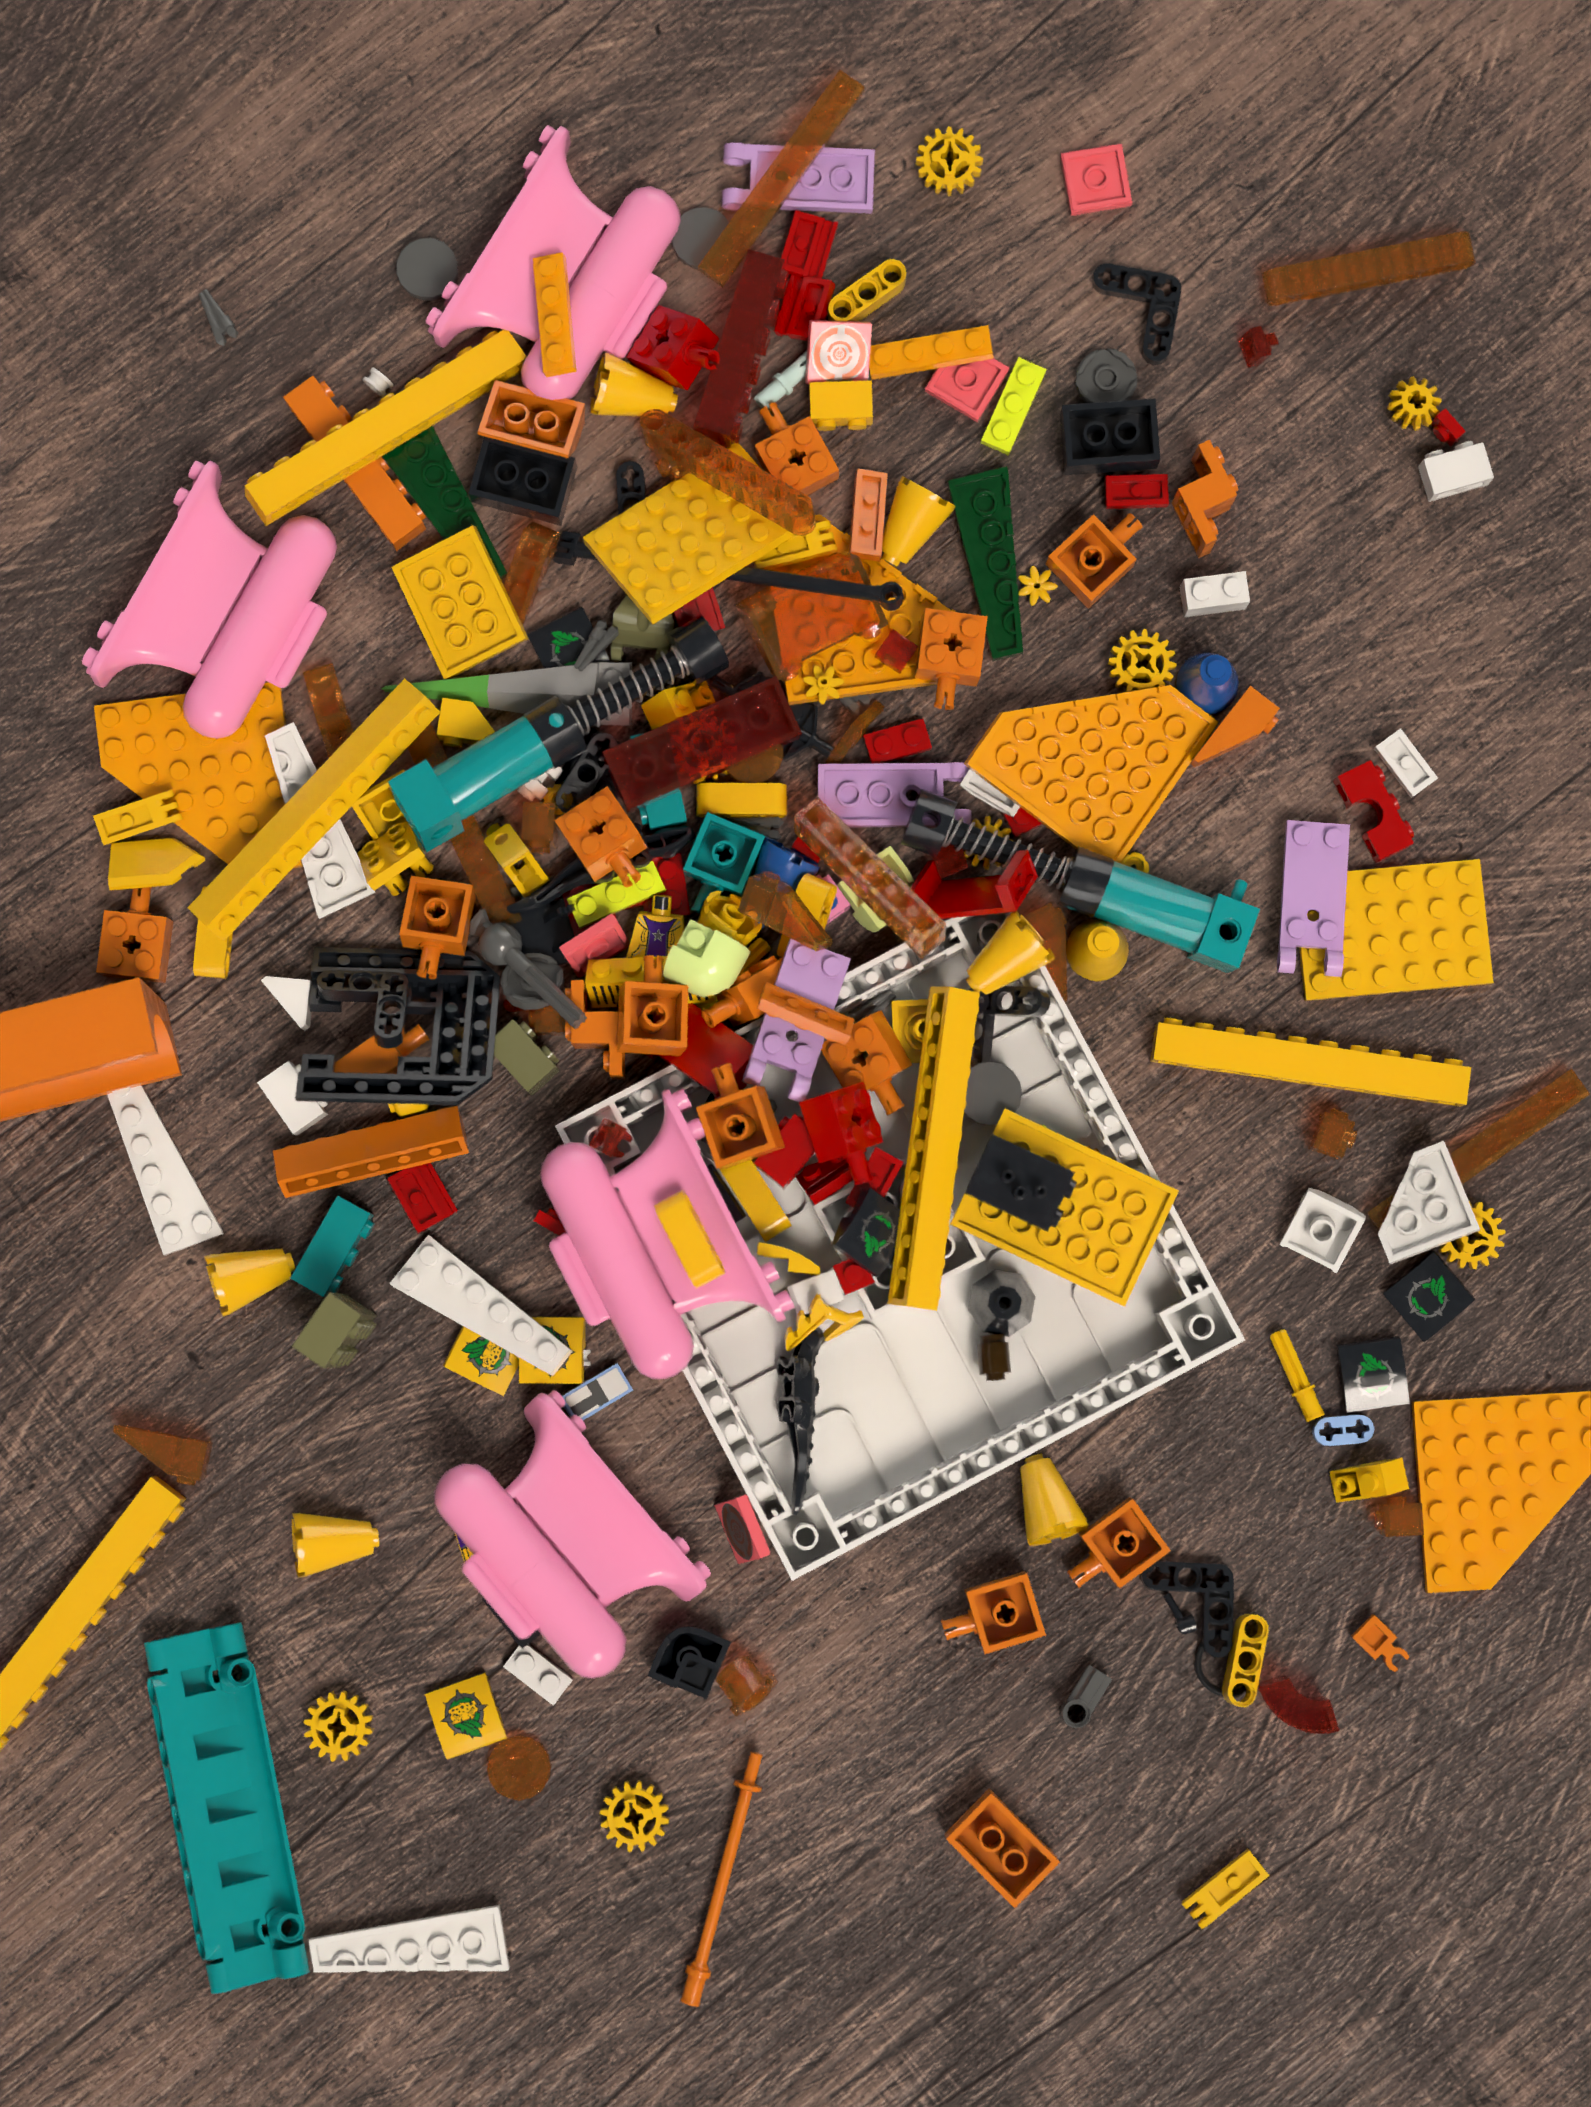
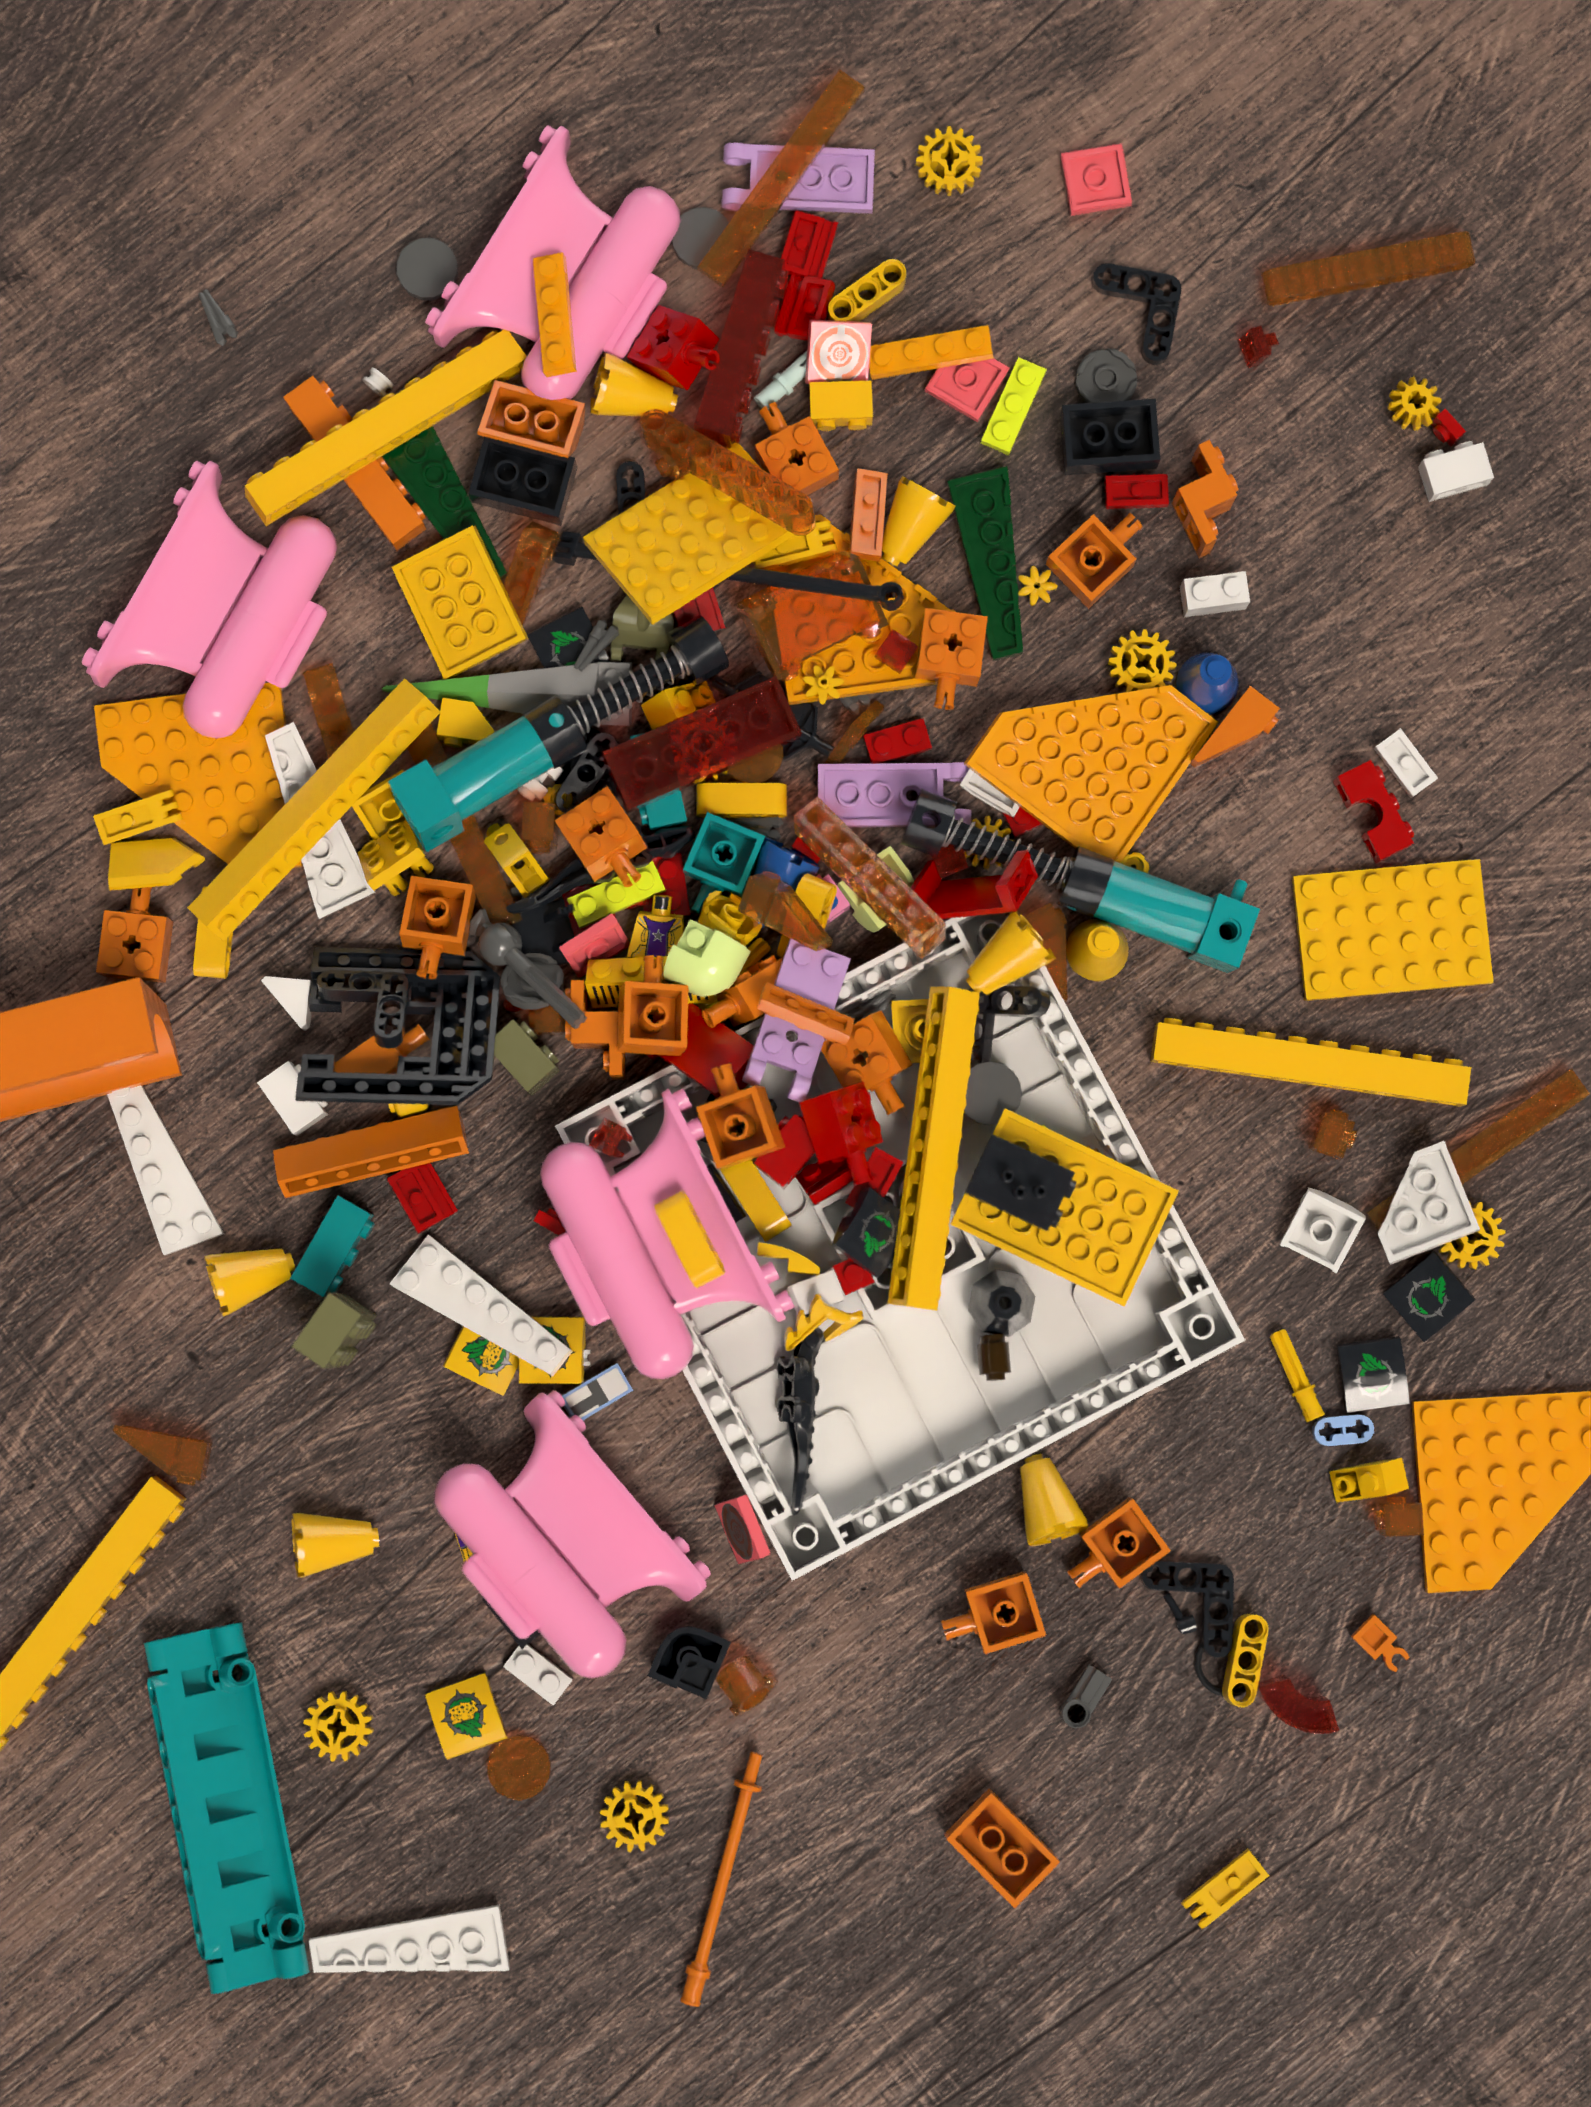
(1313, 880): lavender hinge -> none

